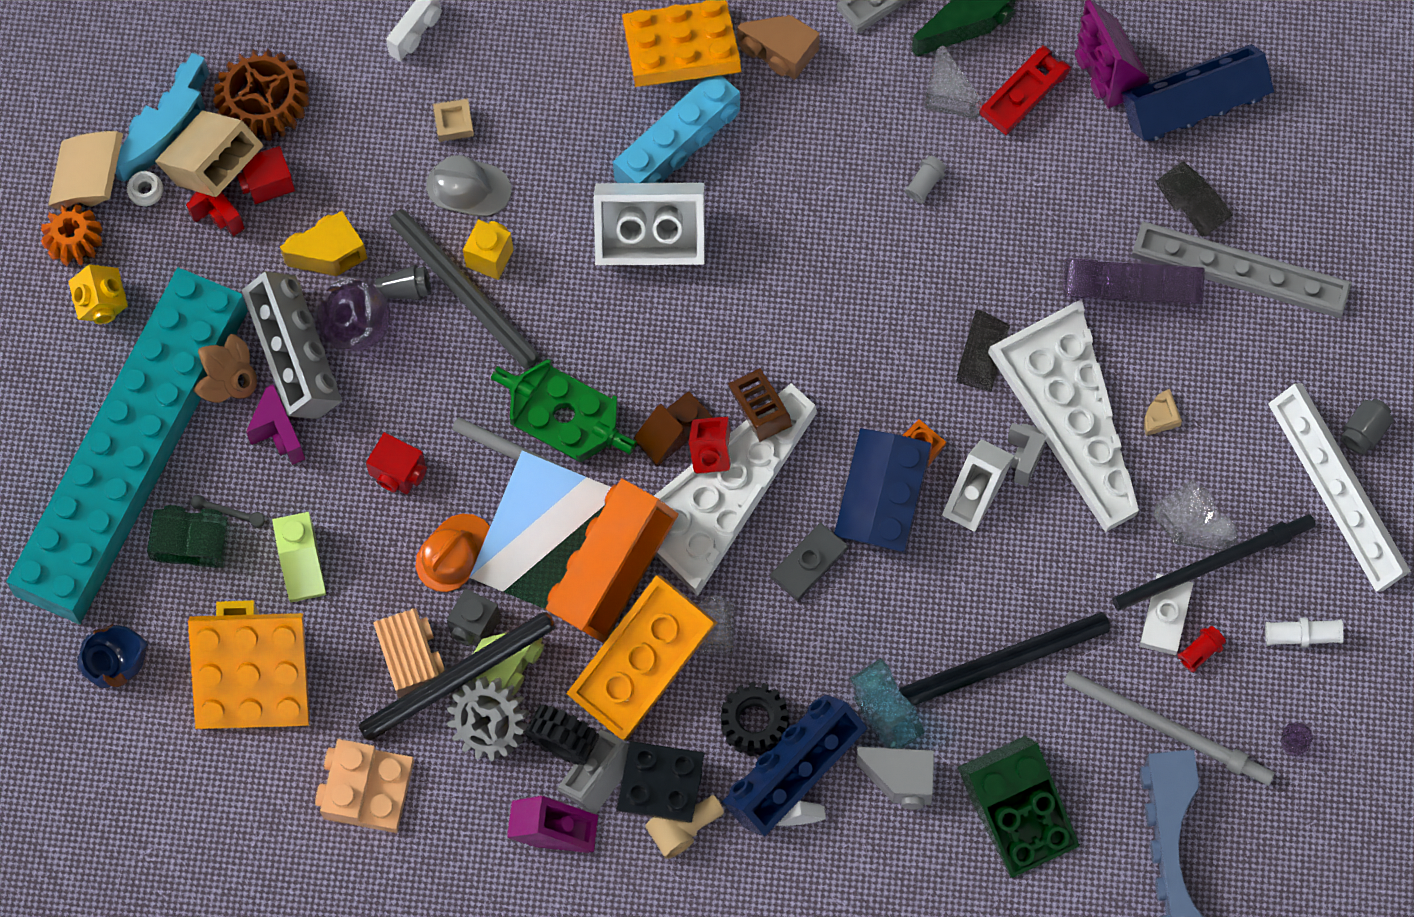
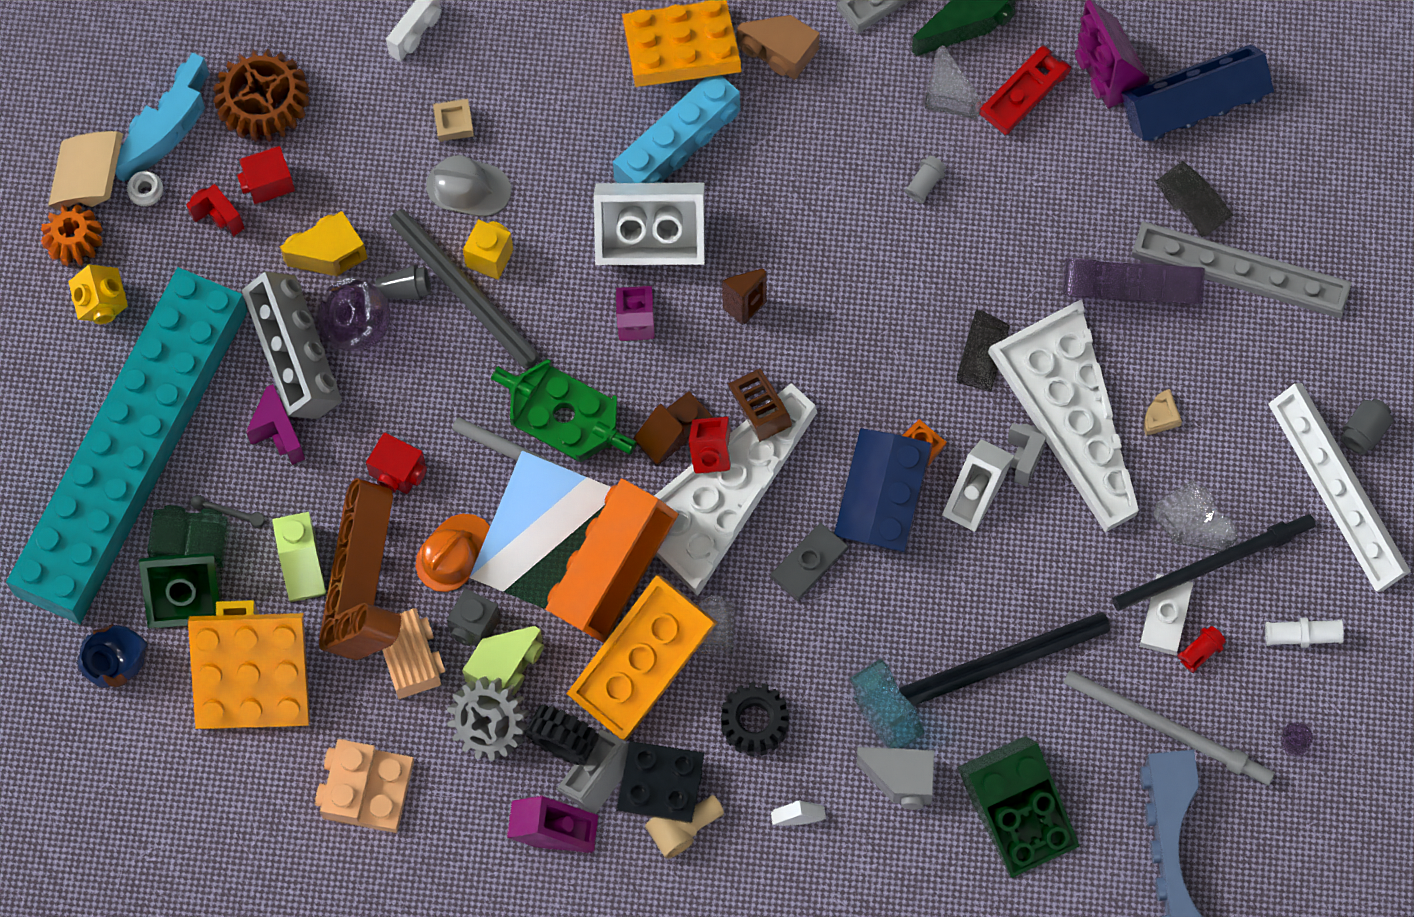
(180, 588): none -> dark green slope
(209, 153): tan brick -> none
(223, 369): medium nougat plate -> none
(350, 620): none -> dark orange beam
(457, 676): black axle -> none
(635, 313): none -> magenta slope
(744, 294): none -> reddish brown slope
(794, 764): dark blue brick -> none

